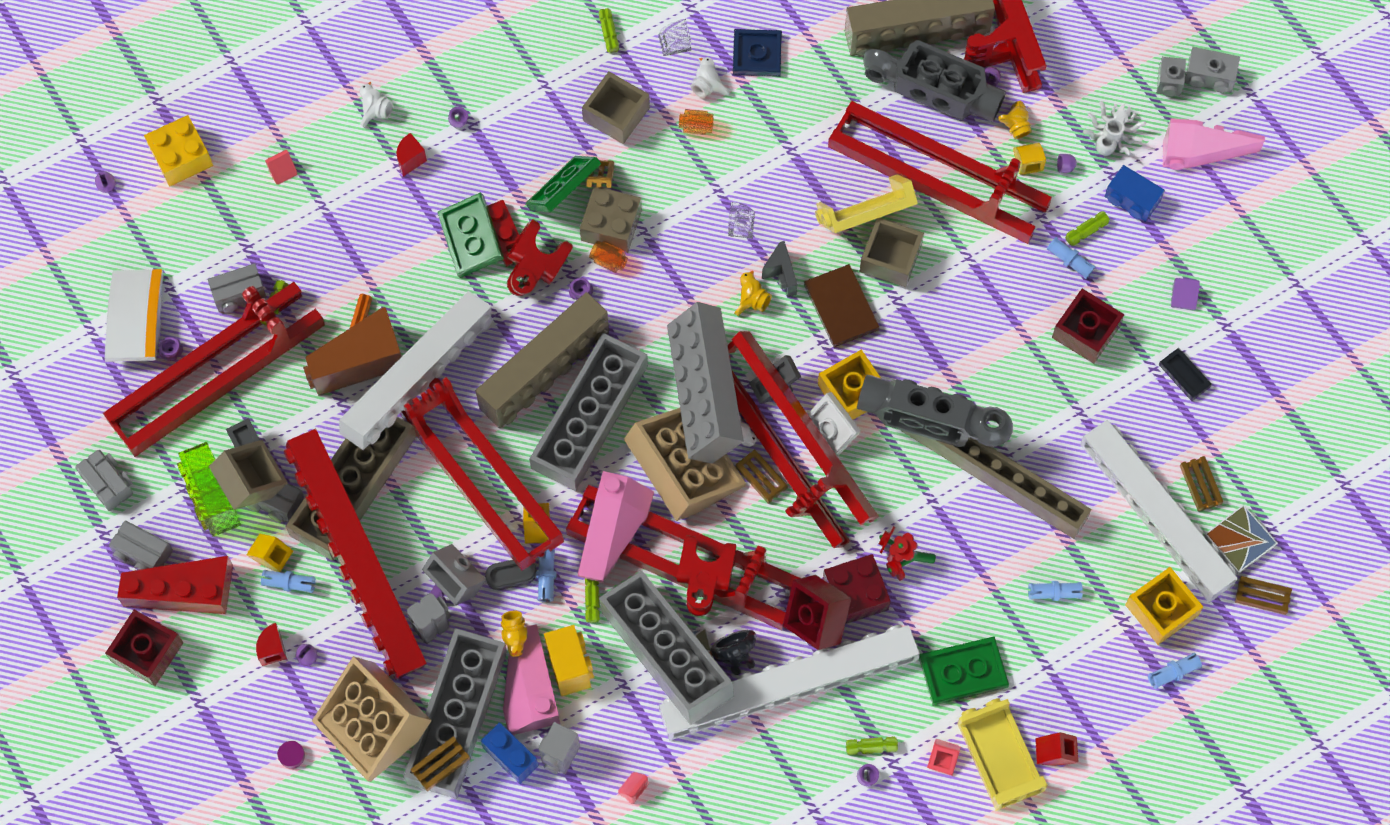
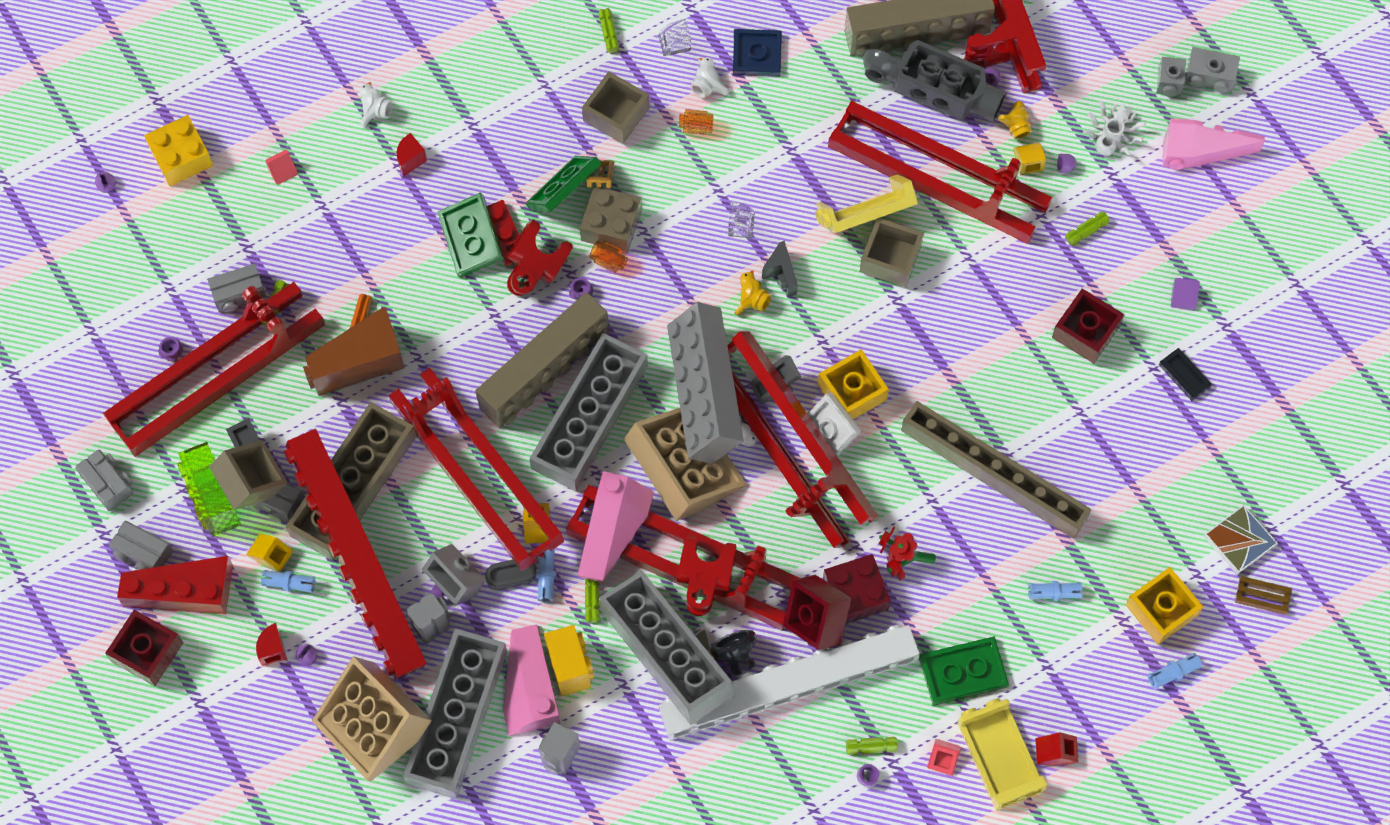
(133, 315): white slope -> none
(291, 754): magenta tile -> none
(415, 370): white brick -> none
(433, 756): pearl gold tile -> none
(462, 117): medium lavender hinge -> none
(509, 753): blue brick -> none
(514, 632): yellow animal -> none
(633, 787): coral slope -> none
(775, 492): pearl gold tile -> none
(841, 305): reddish brown tile -> none
(933, 413): dark grey brick -> none
(1070, 257): light blue pin -> none
(1134, 193): blue brick -> none
(1159, 511): white brick -> none
(1194, 464): pearl gold tile -> none

